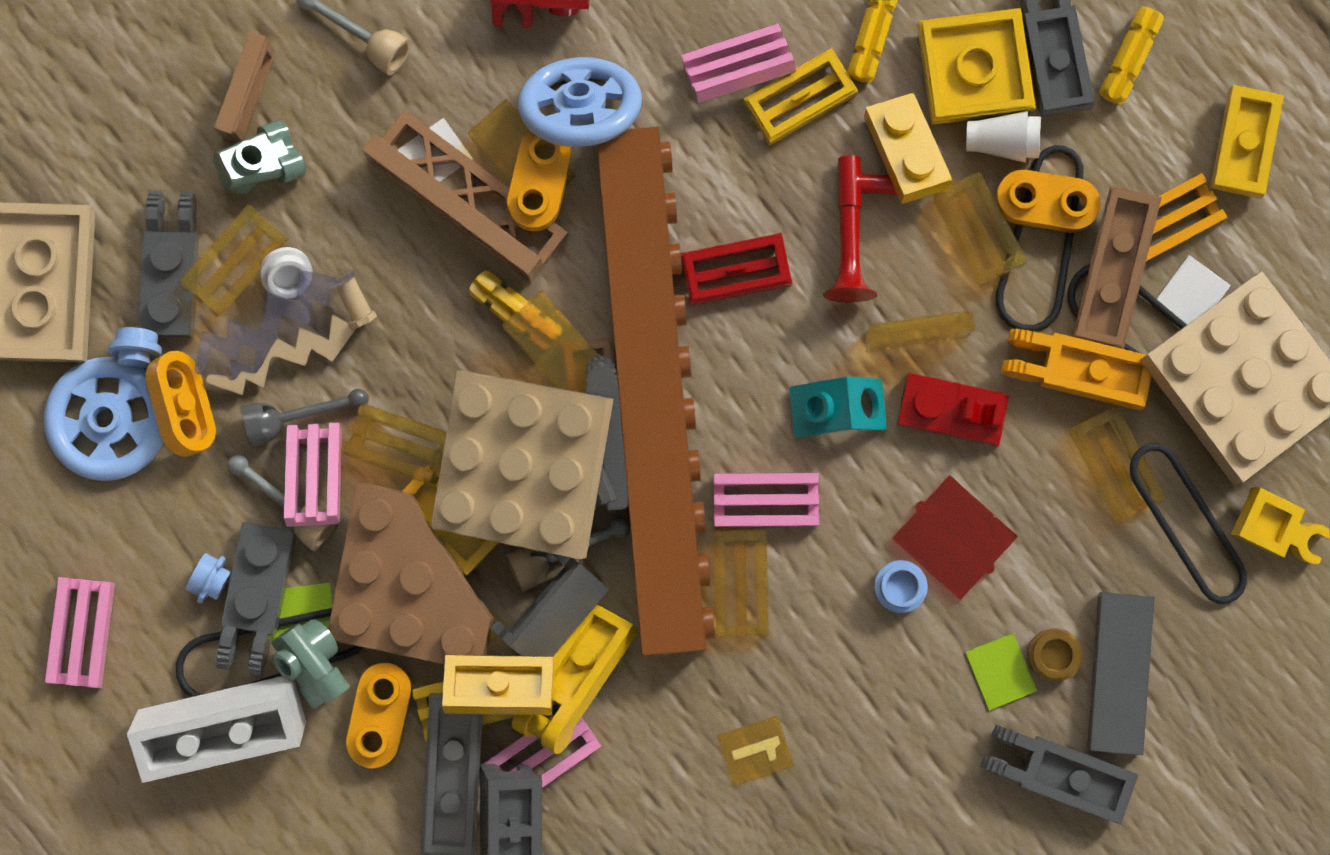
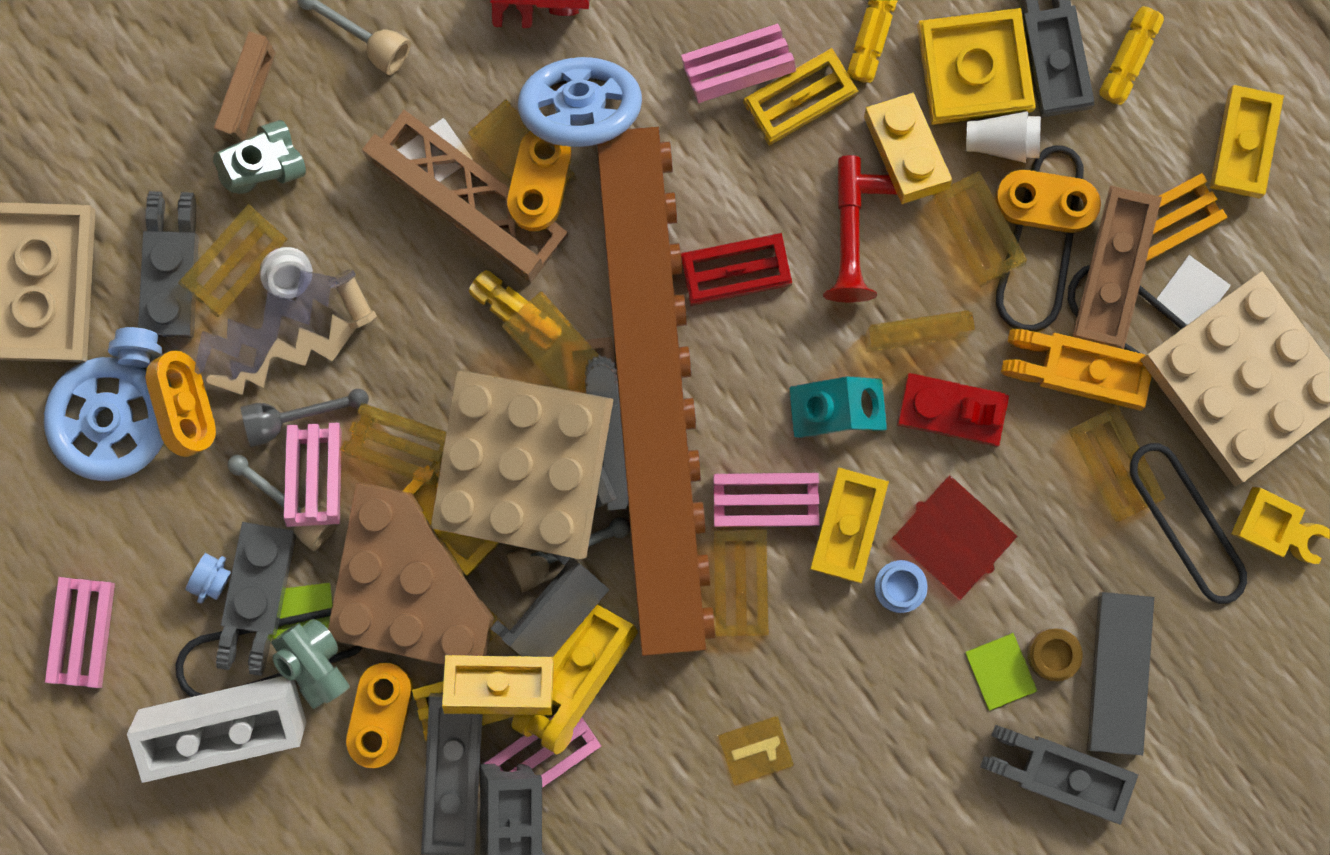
(849, 525): none -> yellow plate

